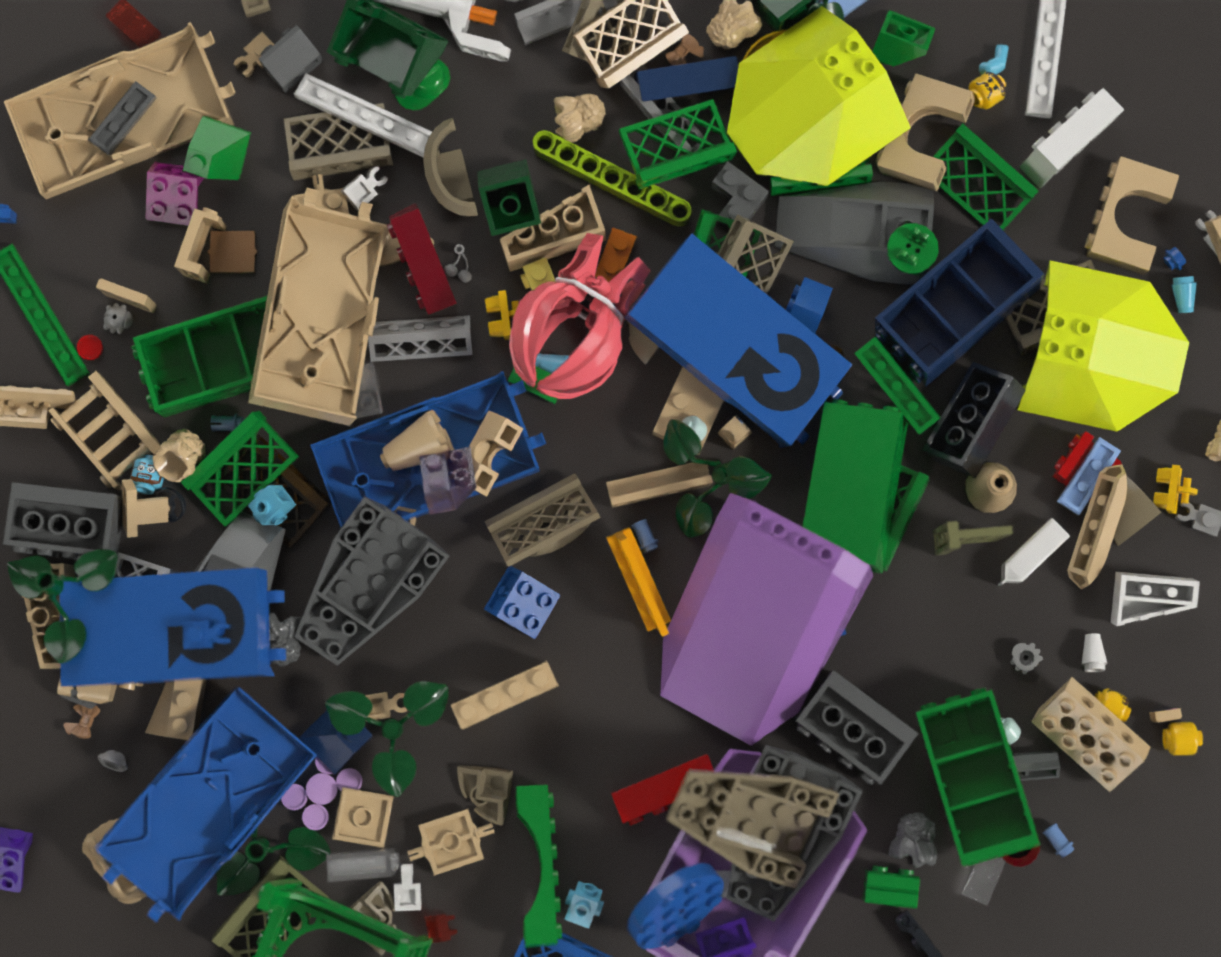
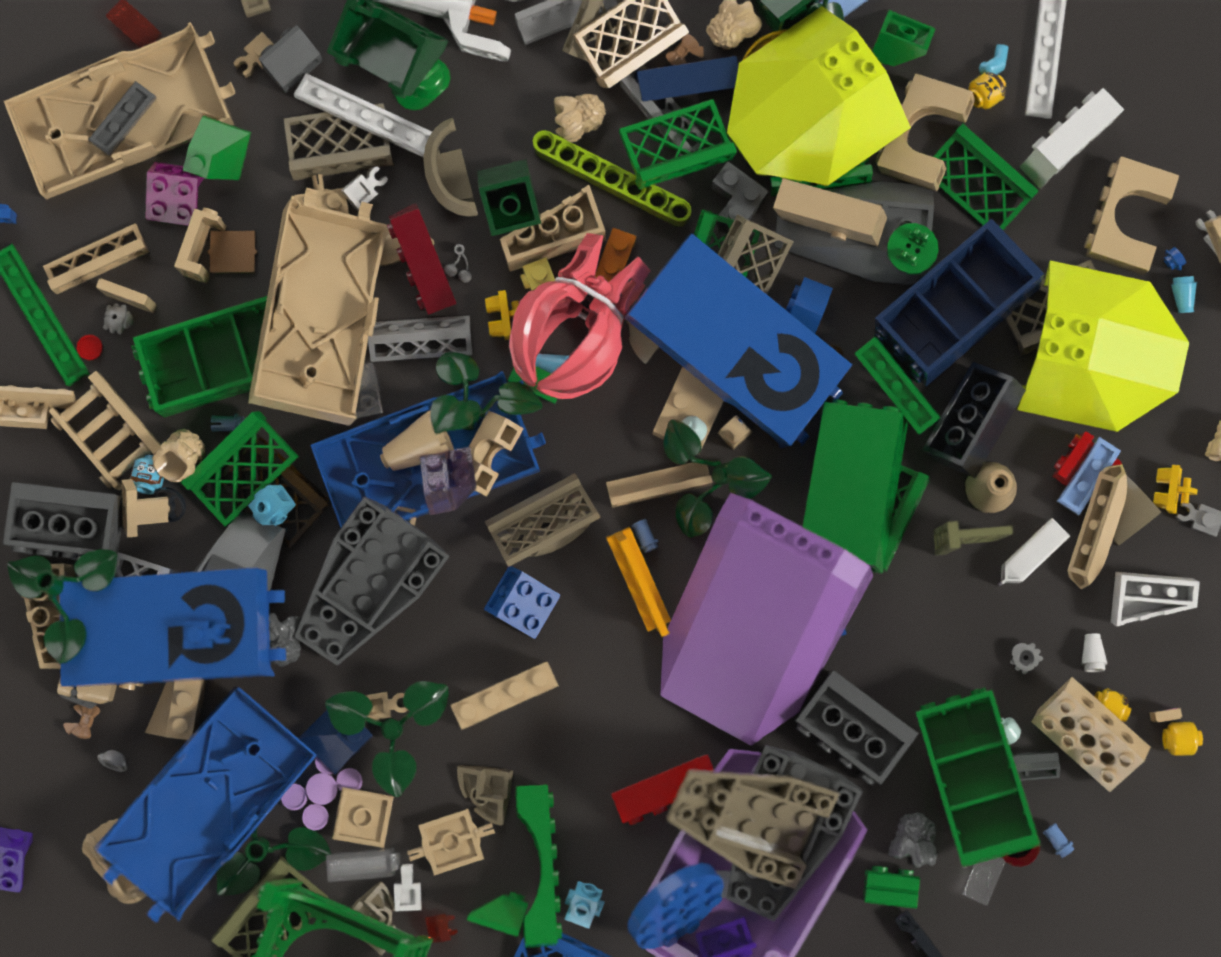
(98, 264): none -> tan fence
(451, 414): none -> dark green plant
(502, 913): none -> green slope
(830, 212): none -> tan brick

